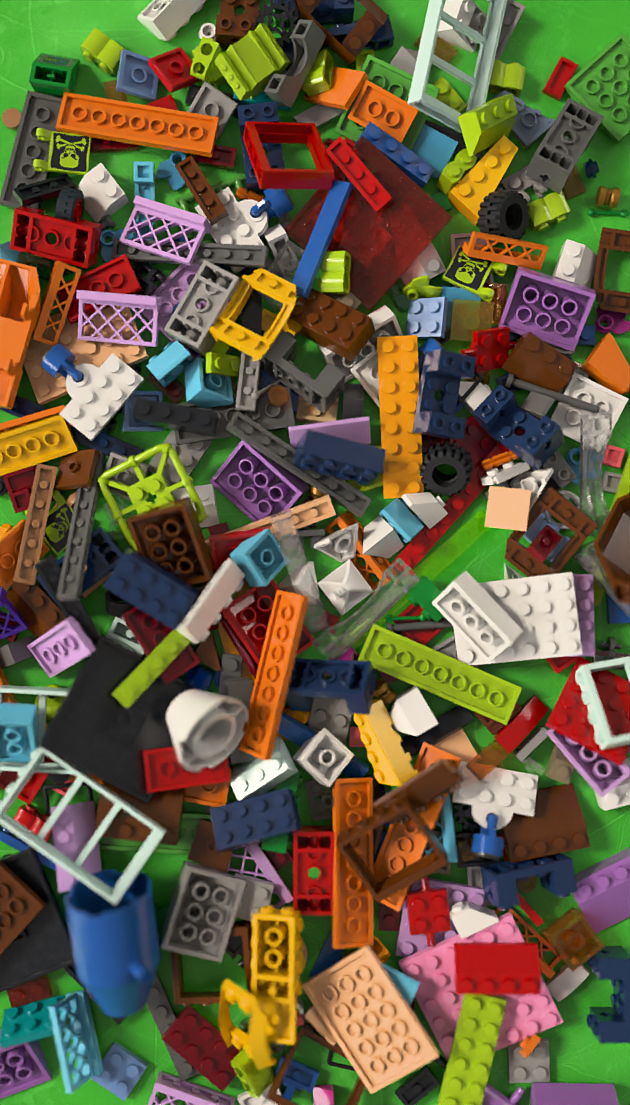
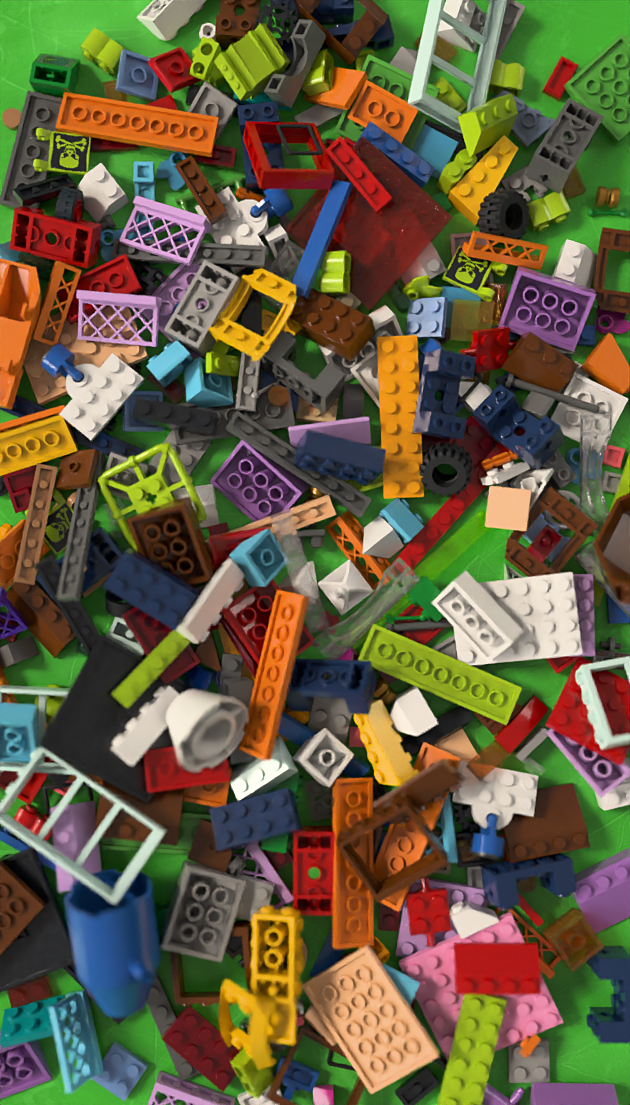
(61, 647): lavender plate -> none
(145, 728): none -> white brick
(237, 865): none -> dark grey plate
(318, 152): none -> black piece
(340, 544): white slope -> none
(426, 507): white slope -> none
(559, 766): dark tan slope -> none
(566, 981): white slope -> none
(591, 168): plate -> none

